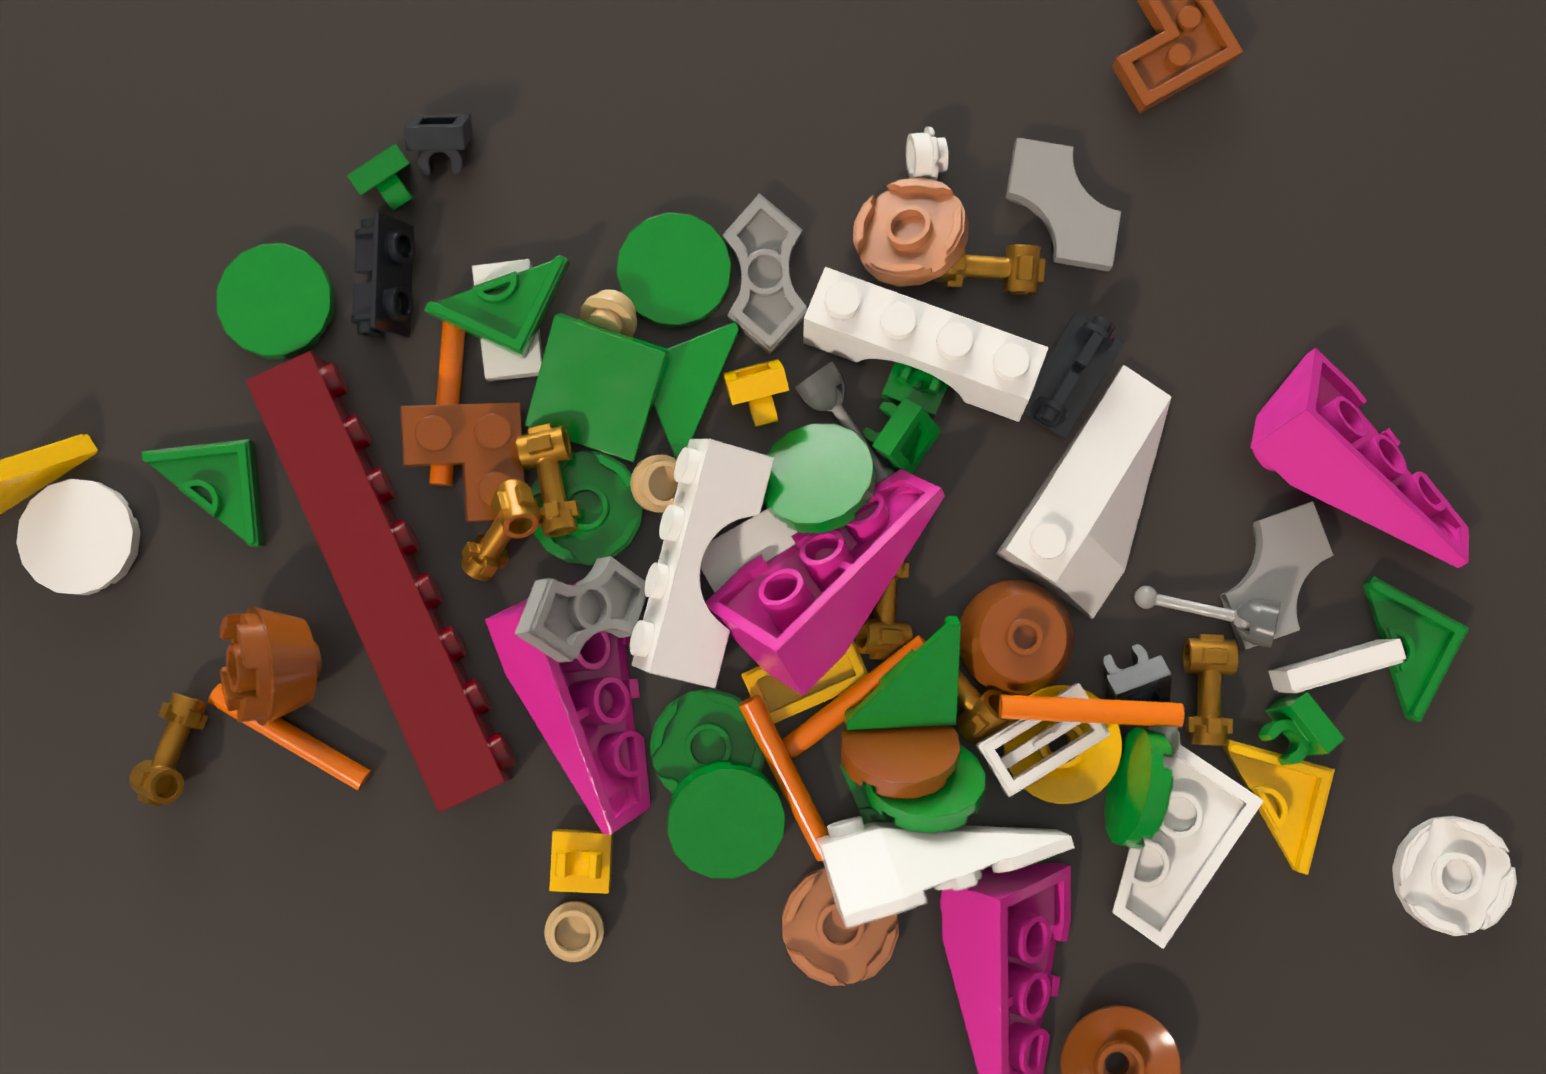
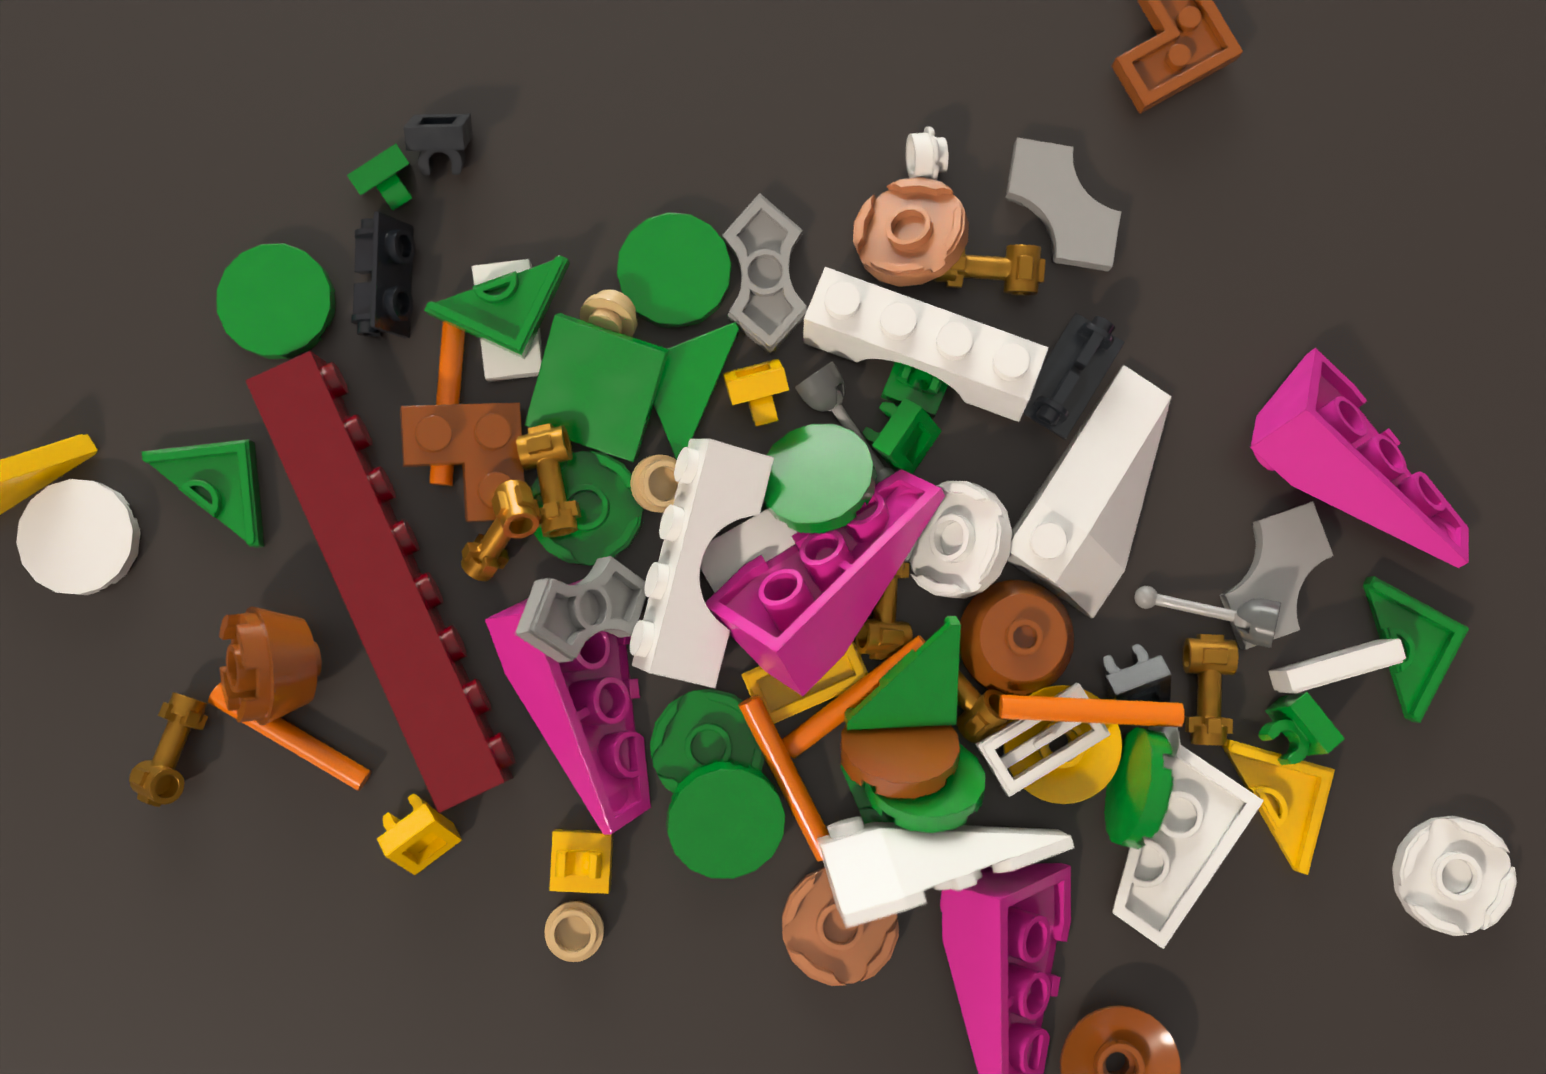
(417, 837): none -> yellow tile
(962, 543): none -> white tile

